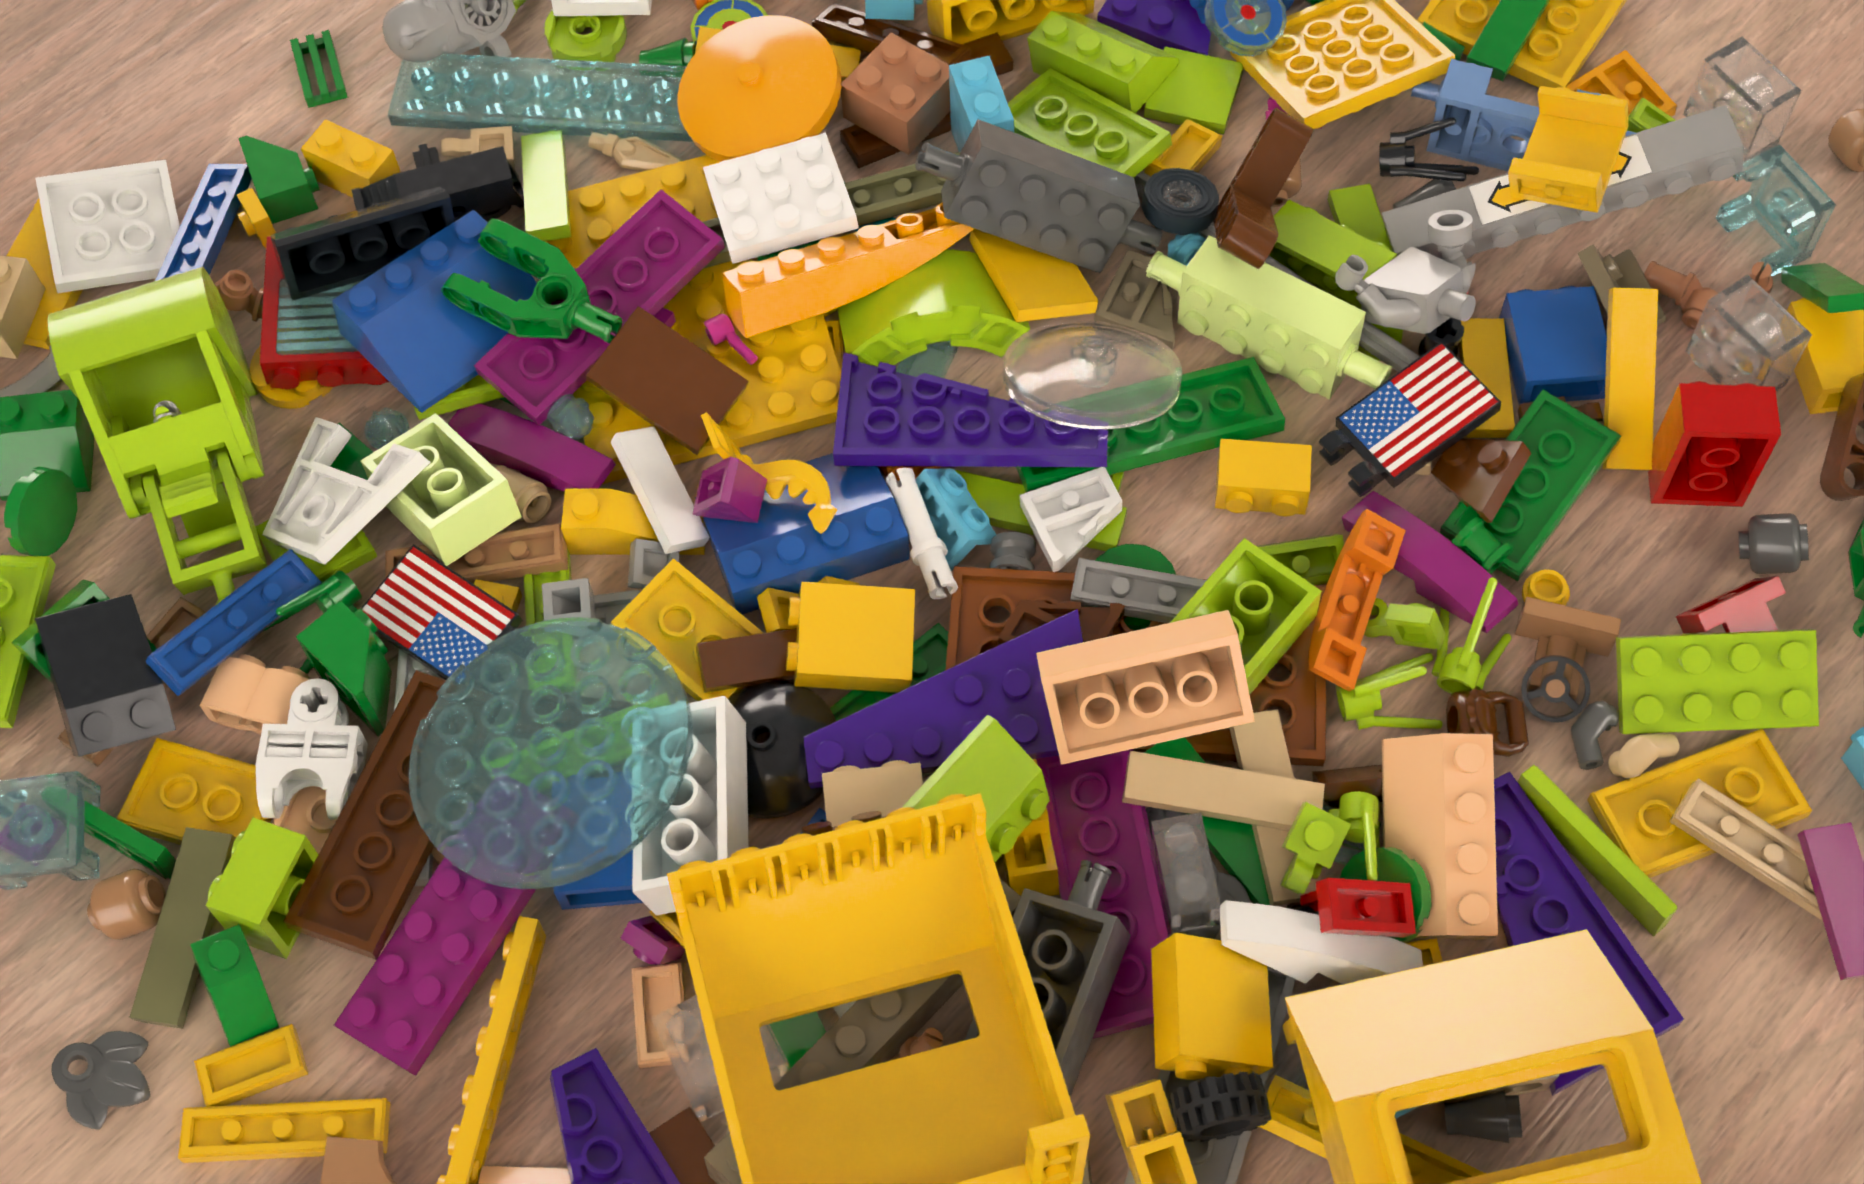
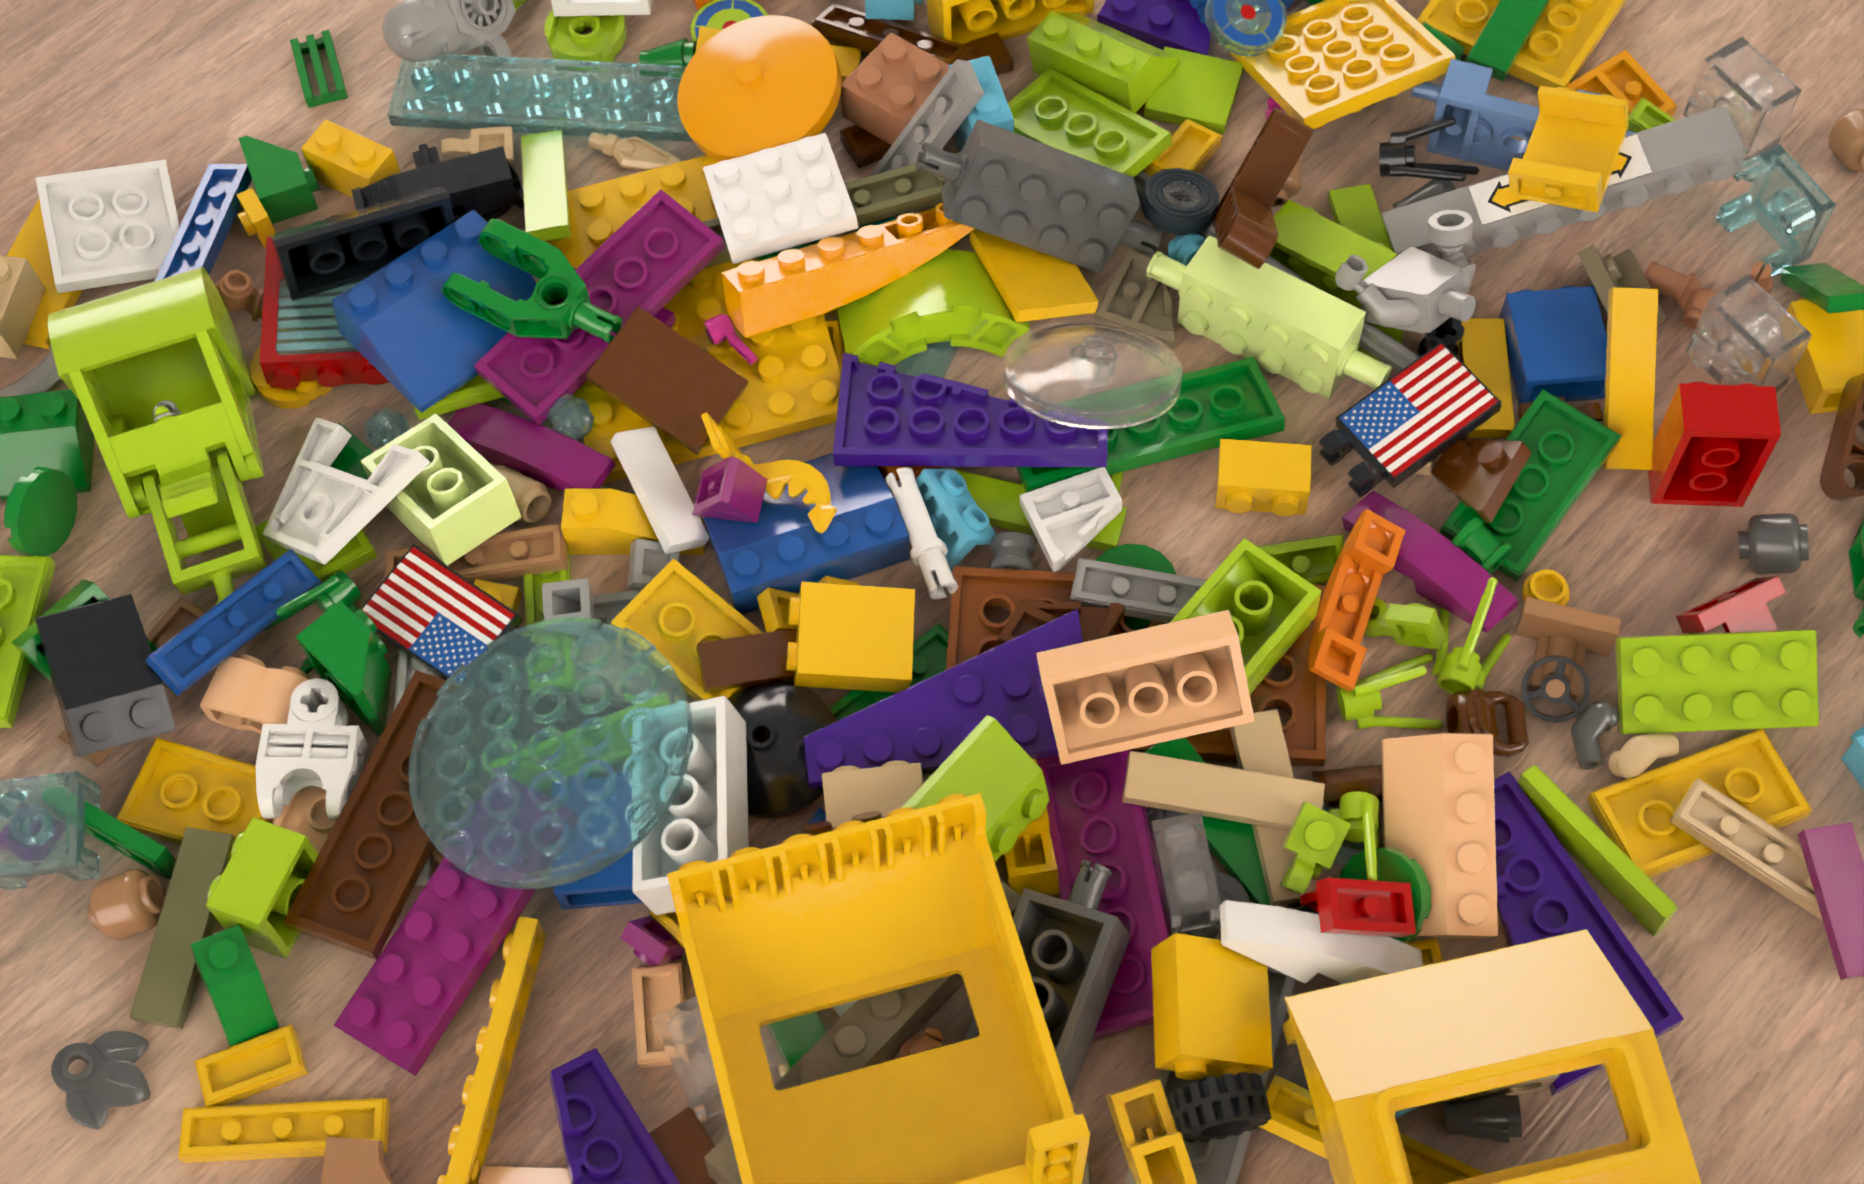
(936, 118): none -> light grey plate

